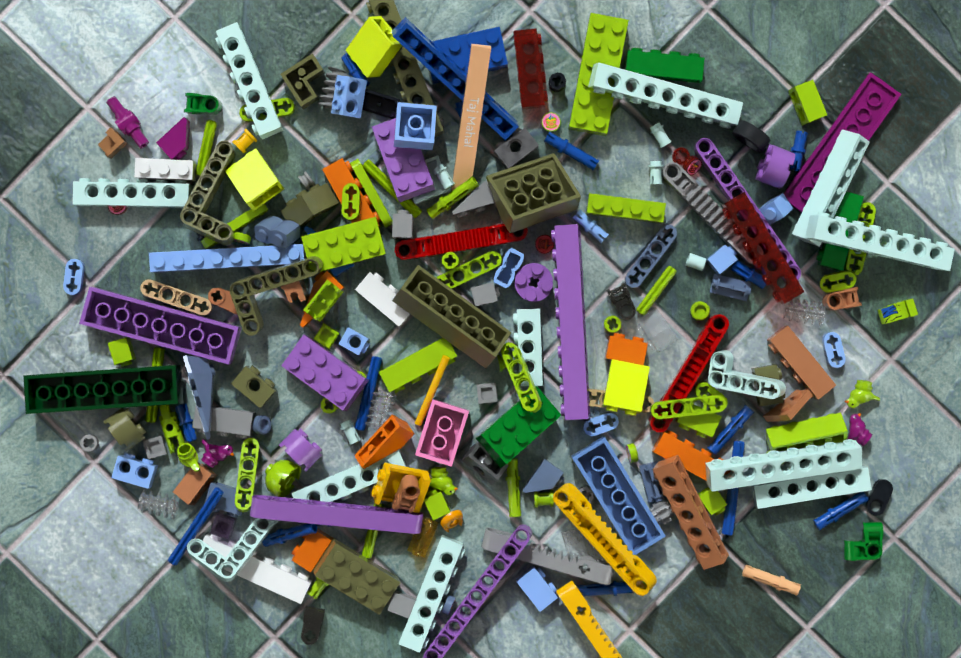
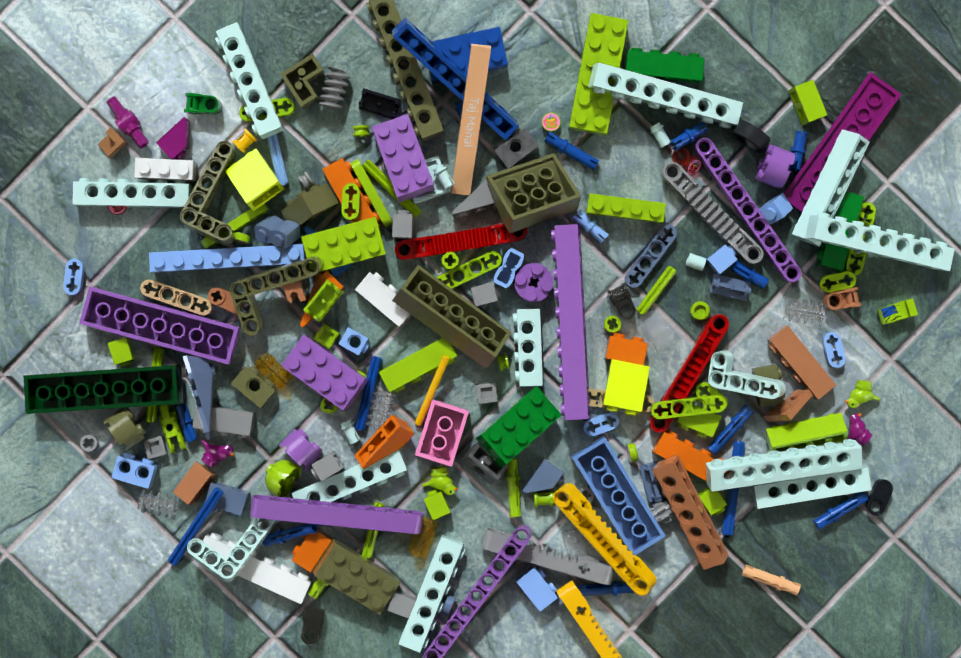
(188, 456): lime animal -> none
(206, 146): lime axle -> none
(223, 526): clear purple brick -> none
(246, 474): lime beam -> none
(261, 425): sand blue tile -> none
(267, 363): none -> clear yellow hinge
(277, 159): none -> light blue axle
(327, 466): none -> light grey brick
(348, 96): light blue brick -> none
(353, 69): blue axle -> none
(361, 131): none -> lime bush
(373, 47): neon yellow brick -> none
(389, 481): yellow panel -> none
(406, 497): nougat piece -> none
(415, 126): light blue brick -> none
(447, 201): lime pin -> none
(455, 516): light orange piece -> none
(524, 375): lime beam -> none
(530, 38): clear red brick -> none
(544, 244): clear red tile -> none
(562, 80): black bush -> none
(655, 172): light aqua pin -> none
(688, 136): none -> blue pin
(792, 287): clear red brick -> none
(859, 549): green piece -> none

